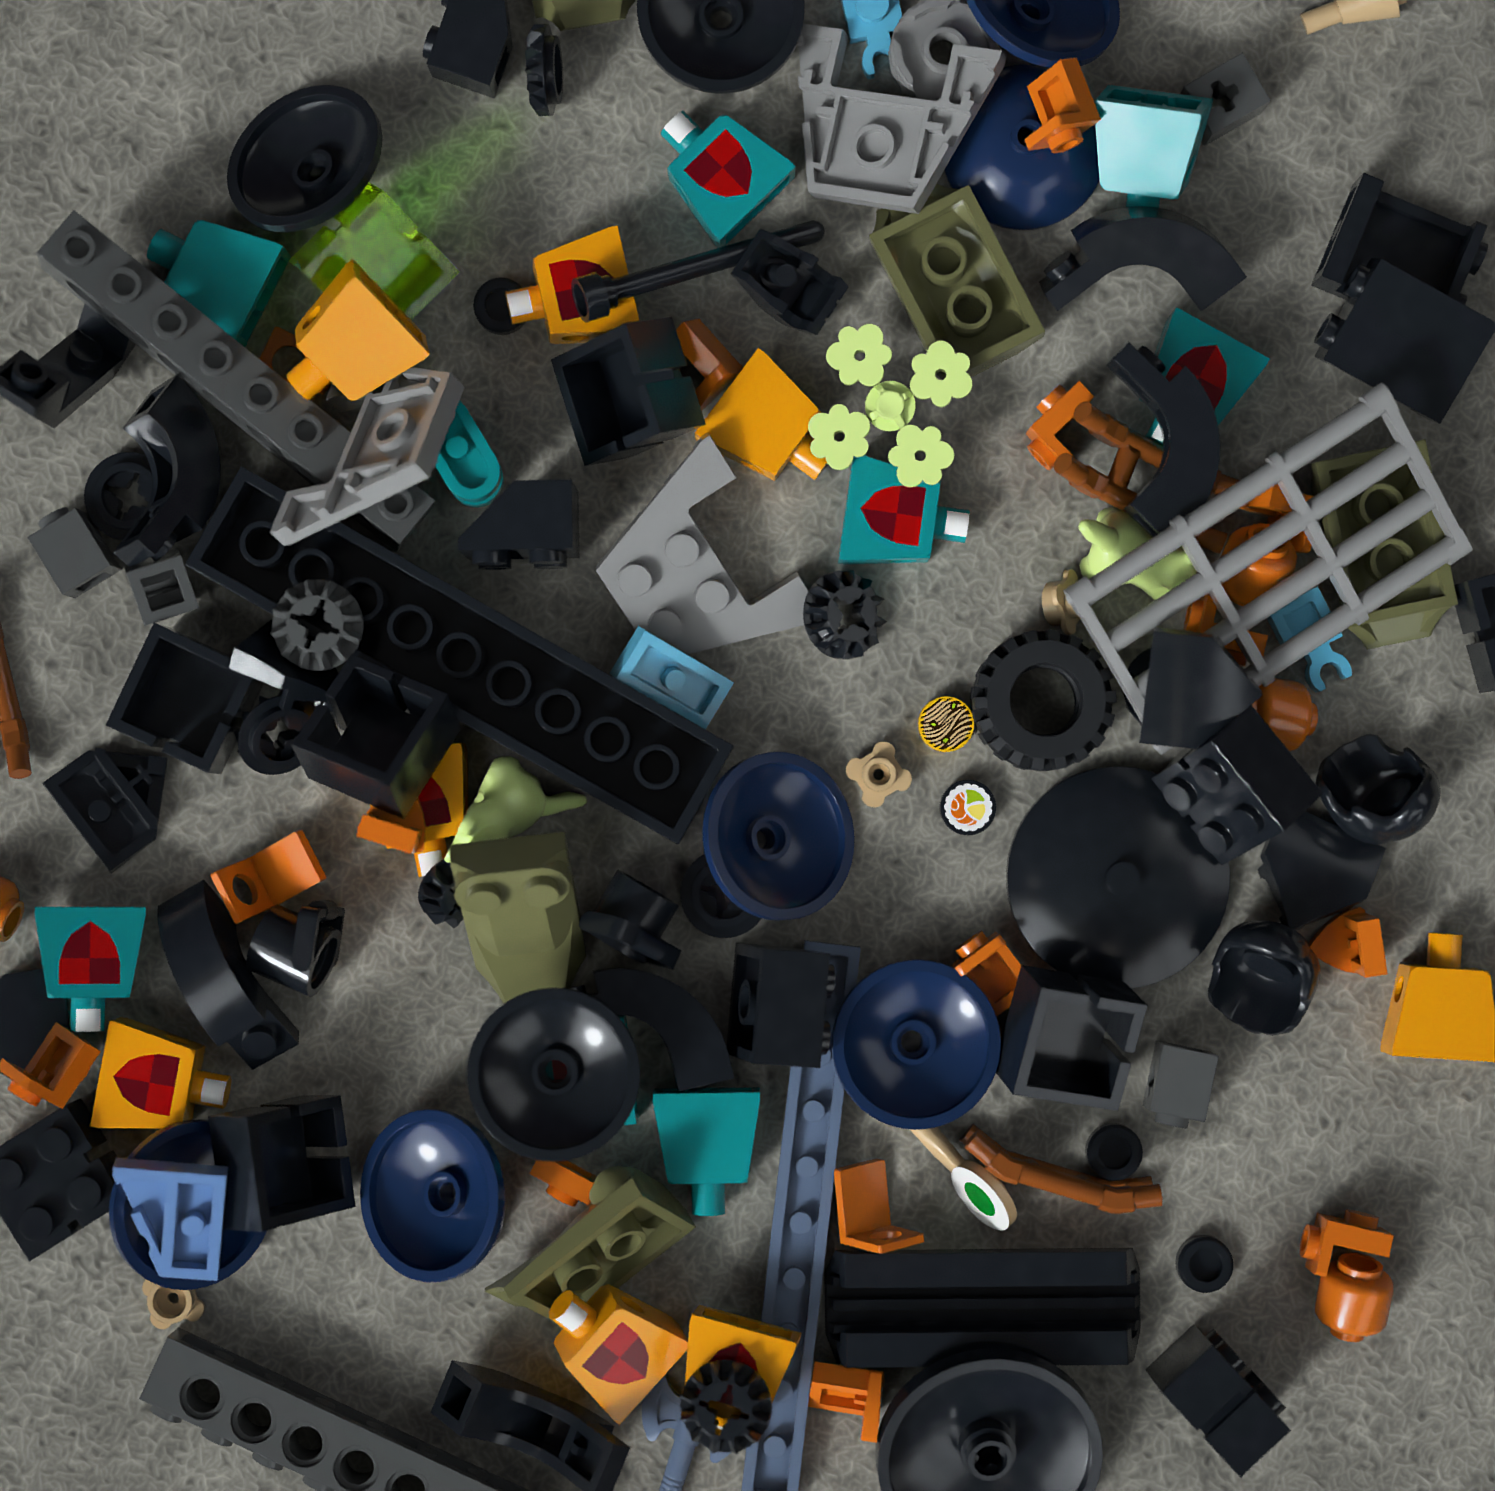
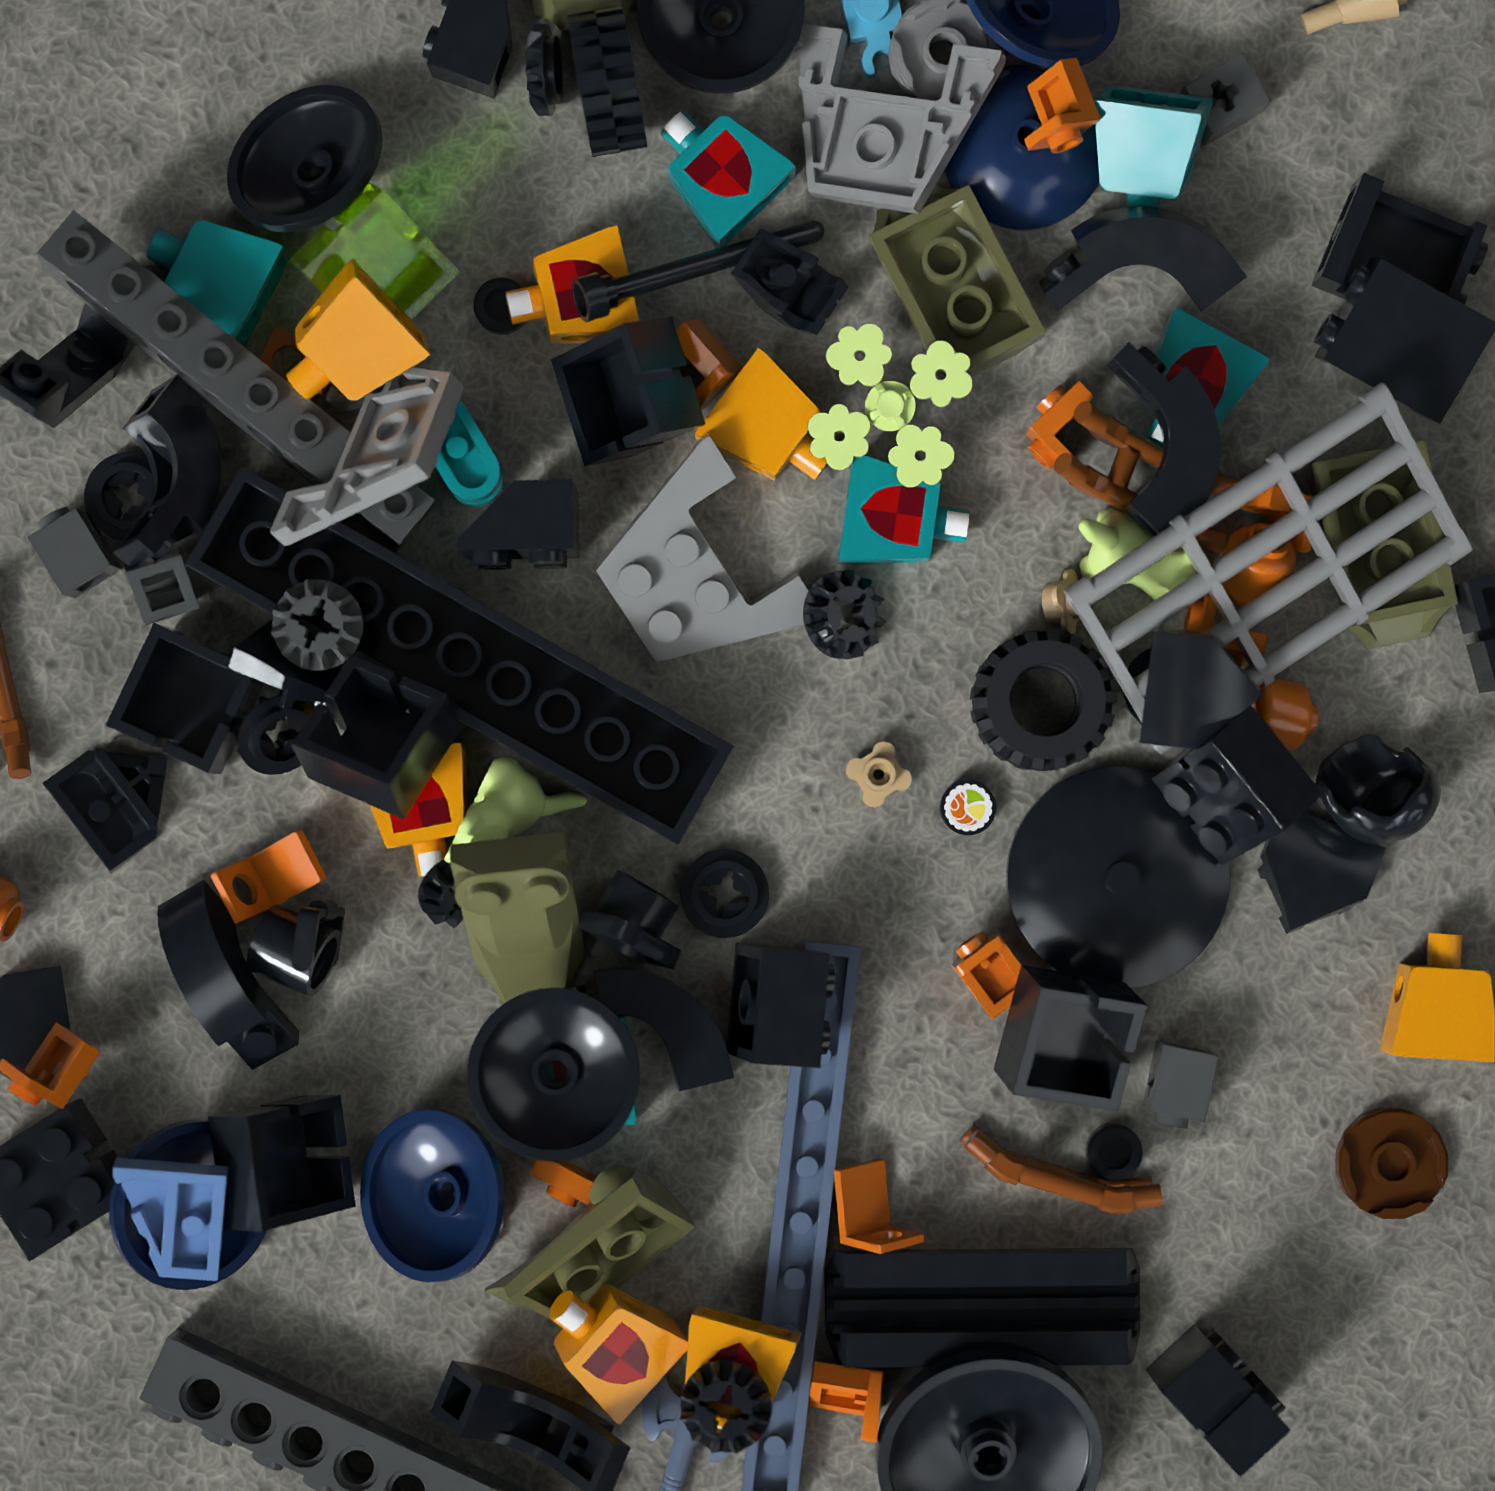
(89, 957): teal torso -> none
(152, 1078): light orange torso -> none
(165, 1312): tan plate -> none
(398, 833): orange tile -> none
(607, 80): none -> black wheel
(671, 677): medium azure plate -> none
(707, 1140): teal torso -> none
(804, 829): dark blue dish -> none
(945, 724): tile -> none
(948, 1067): dark blue dish -> none
(973, 1183): piece -> none
(1204, 1263): black tile -> none
(1264, 977): black piece -> none
(1297, 617): medium azure plate -> none
(1352, 943): orange tile -> none
(1354, 1297): orange head -> none
(1355, 1232): orange bracket -> none
(1377, 1149): none -> reddish brown tile

